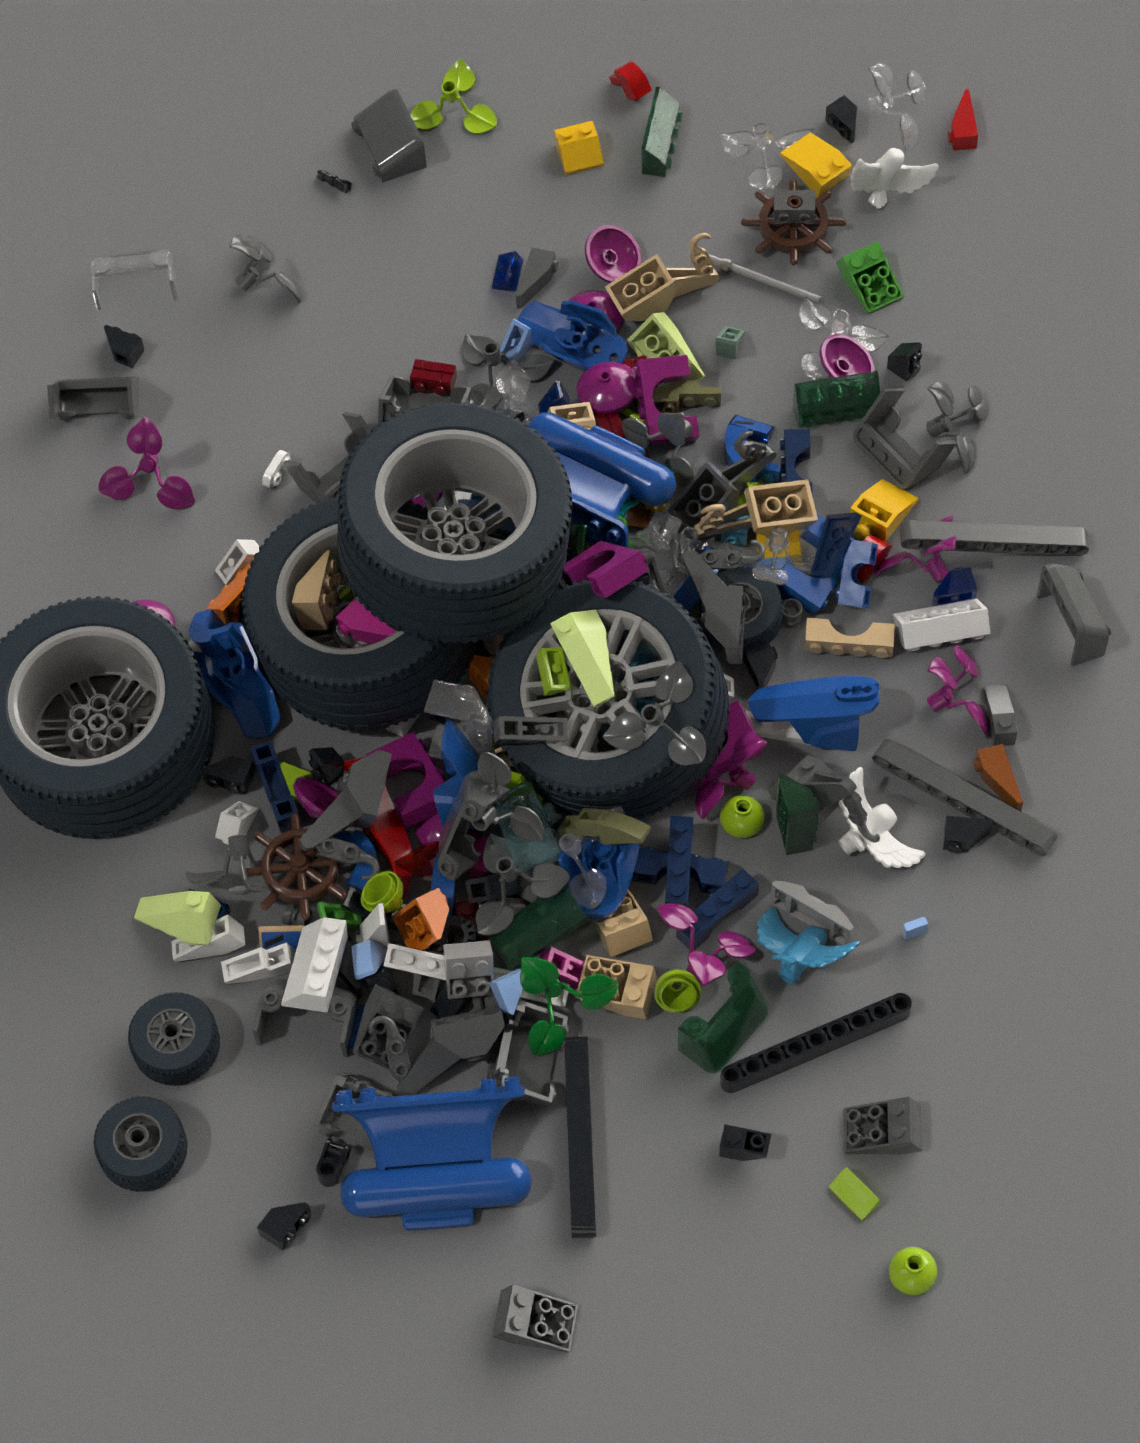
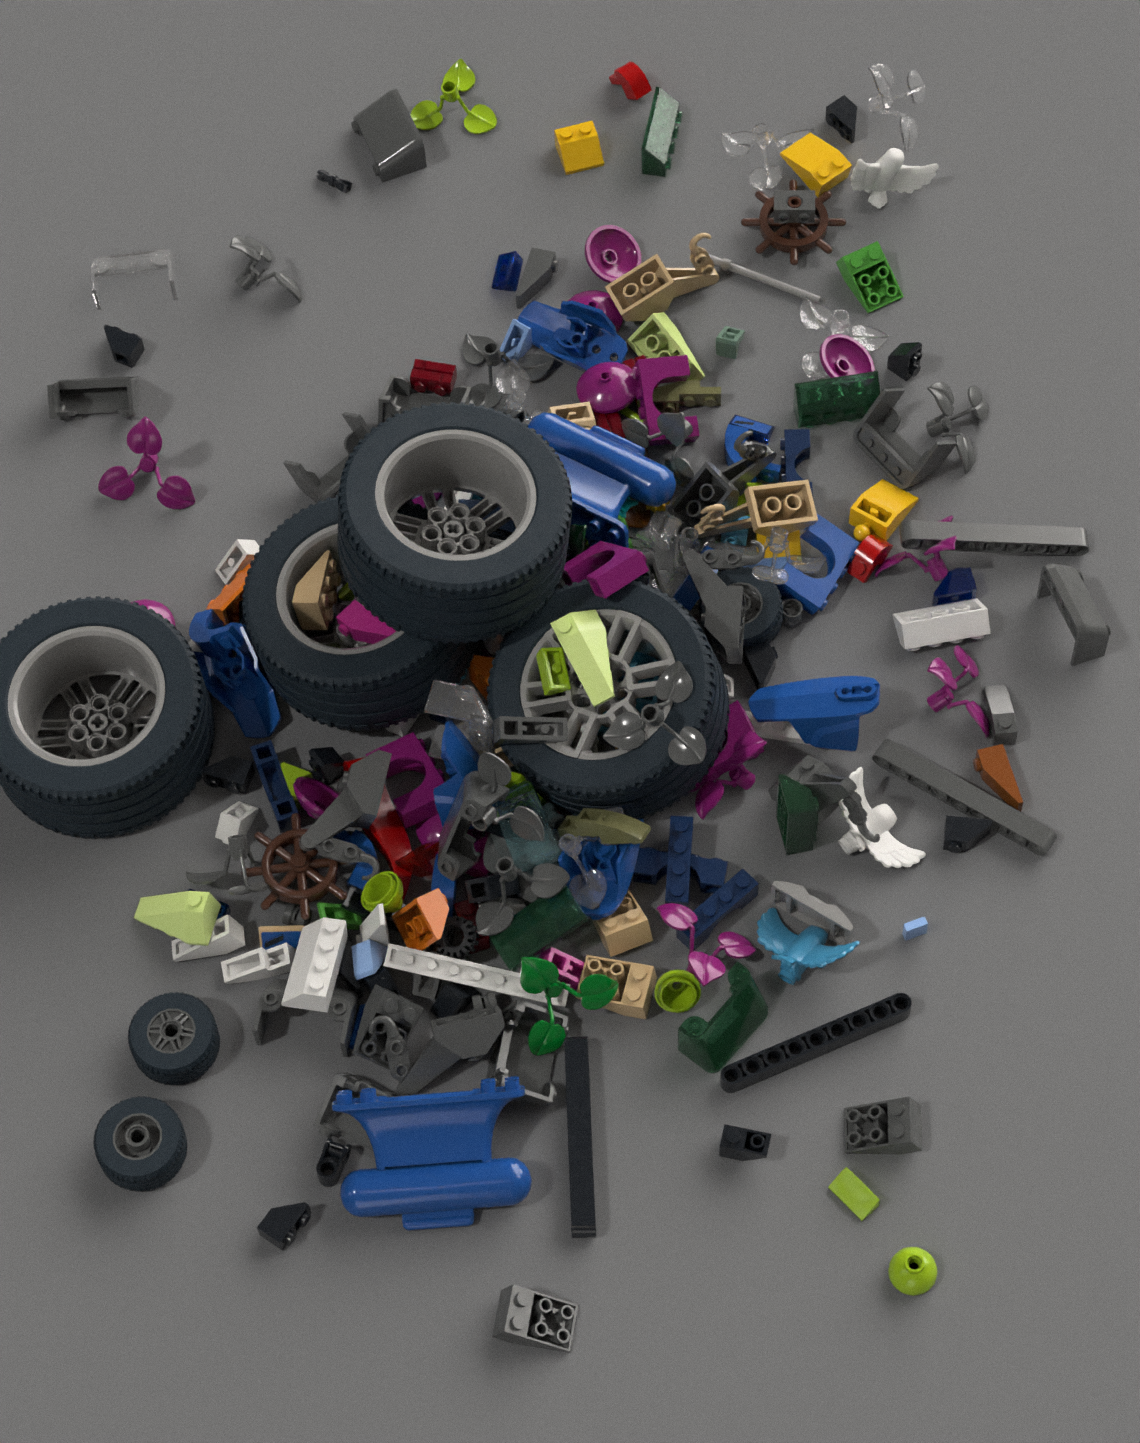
(275, 470): white plate -> none
(468, 969): light grey slope -> none
(507, 991): light blue slope -> none
(554, 397): clear blue slope -> none
(742, 823): lime piece -> none
(823, 638): tan arch -> none
(832, 543): dark blue wing -> none
(851, 591): blue arch -> none
(963, 126): red slope -> none

